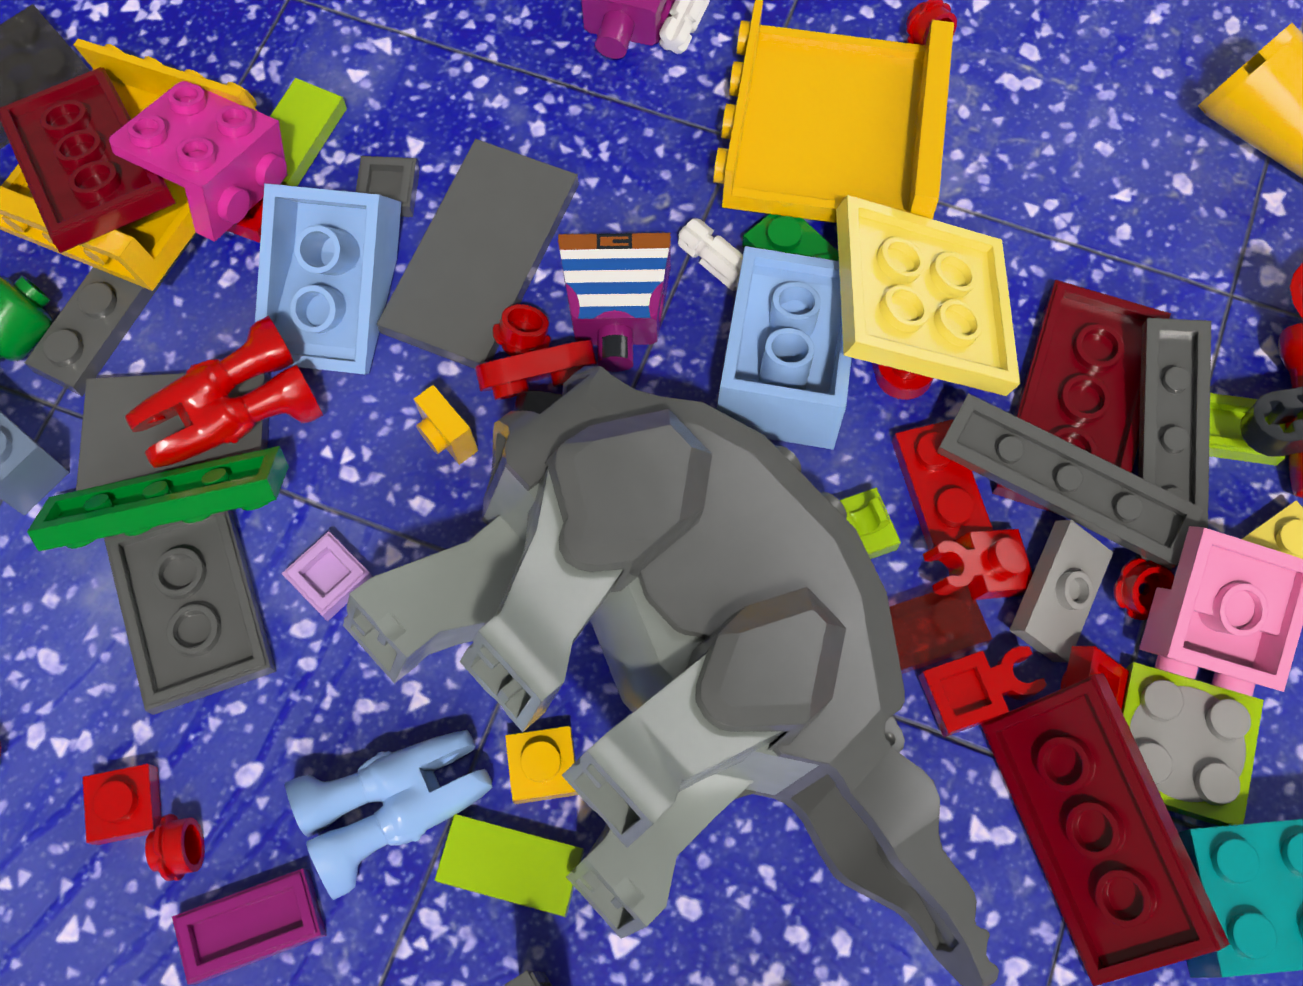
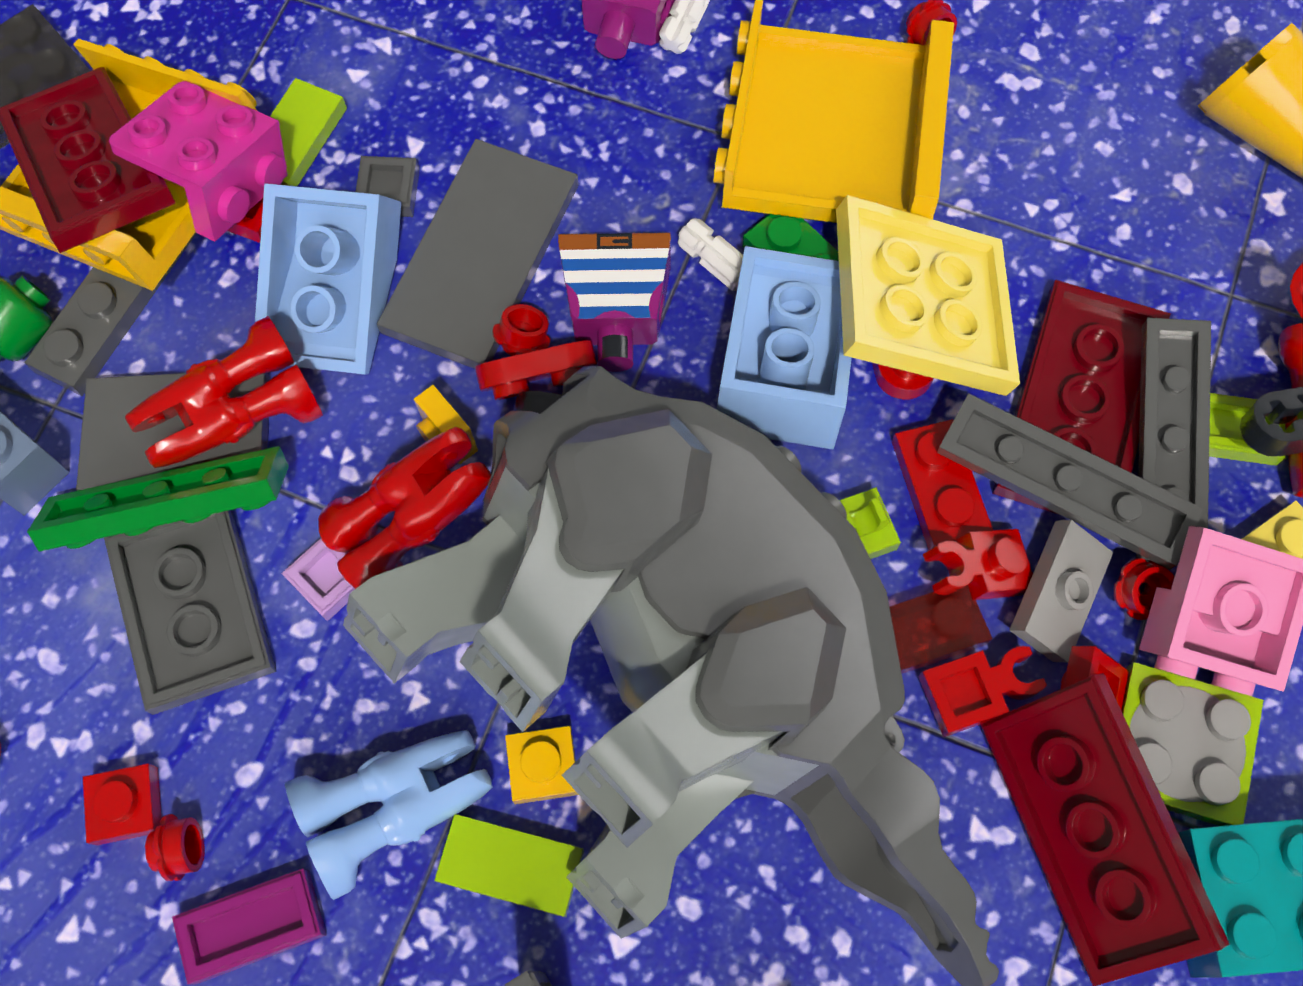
(424, 503): none -> red piece

